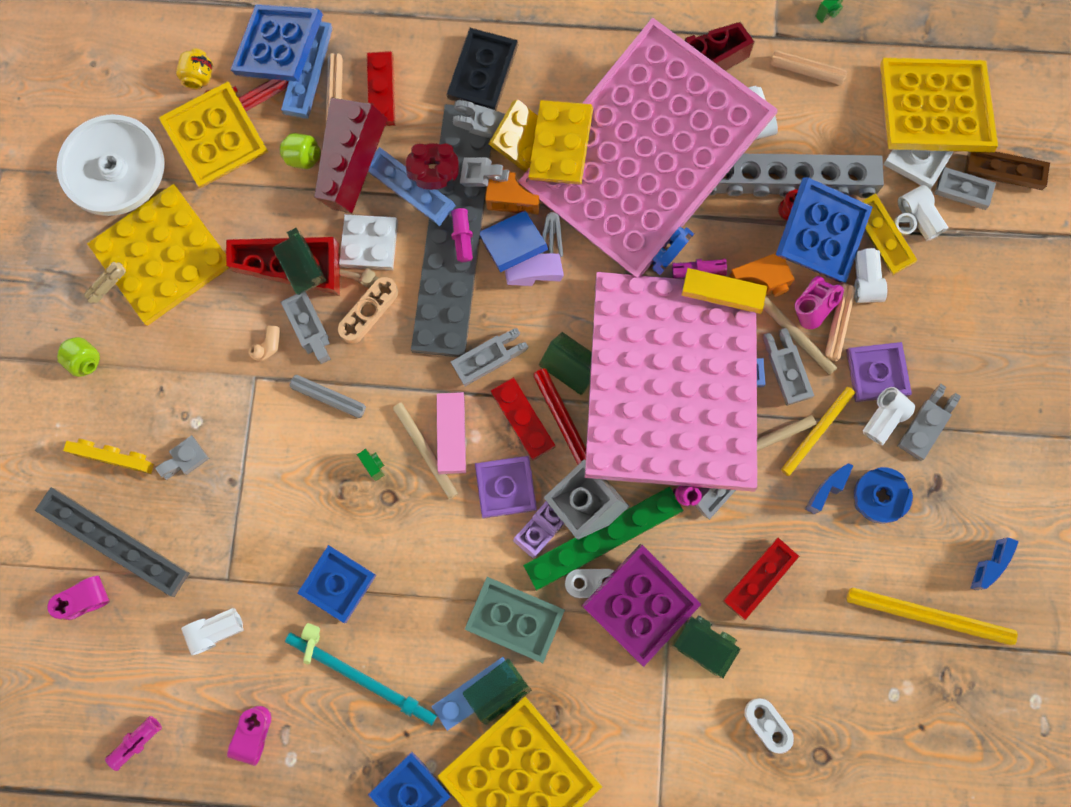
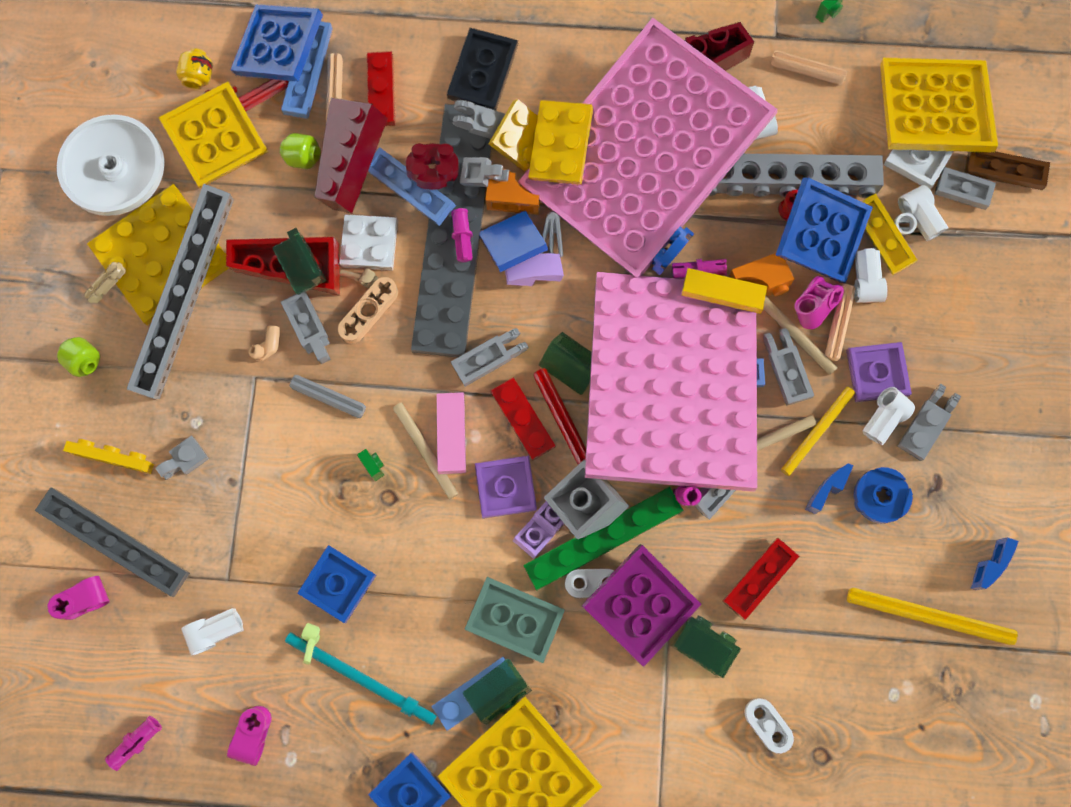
(181, 292): none -> light grey brick

